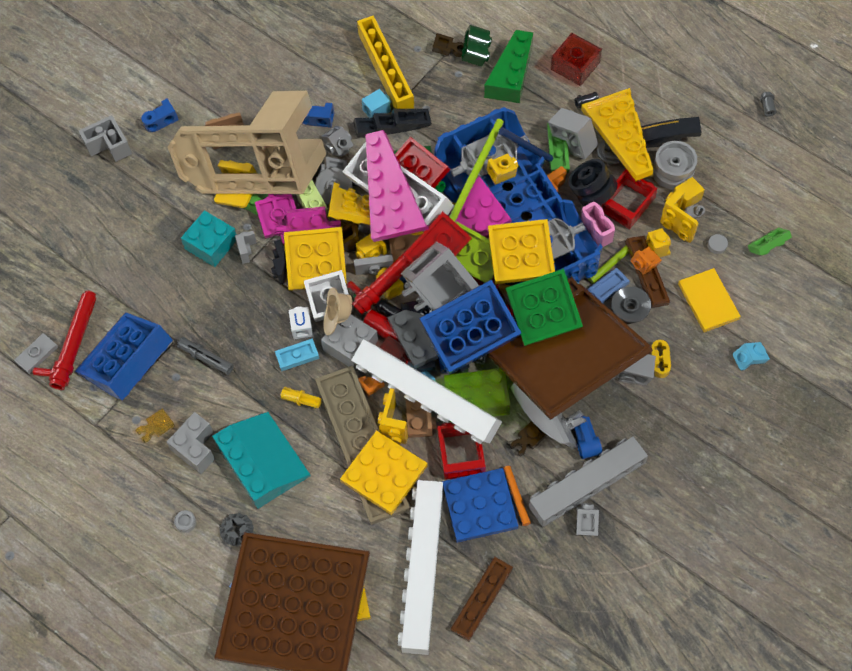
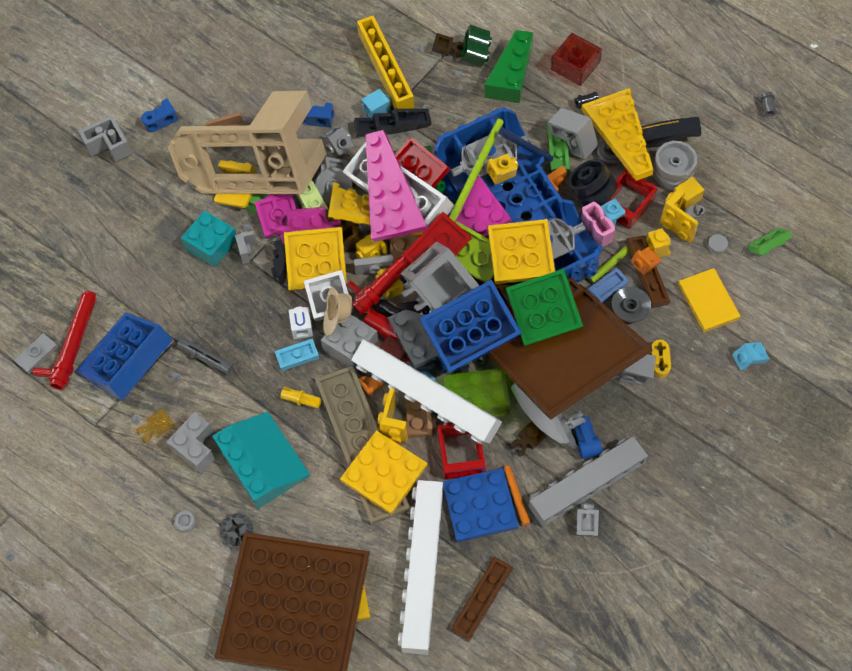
(613, 210): none -> medium azure bracket

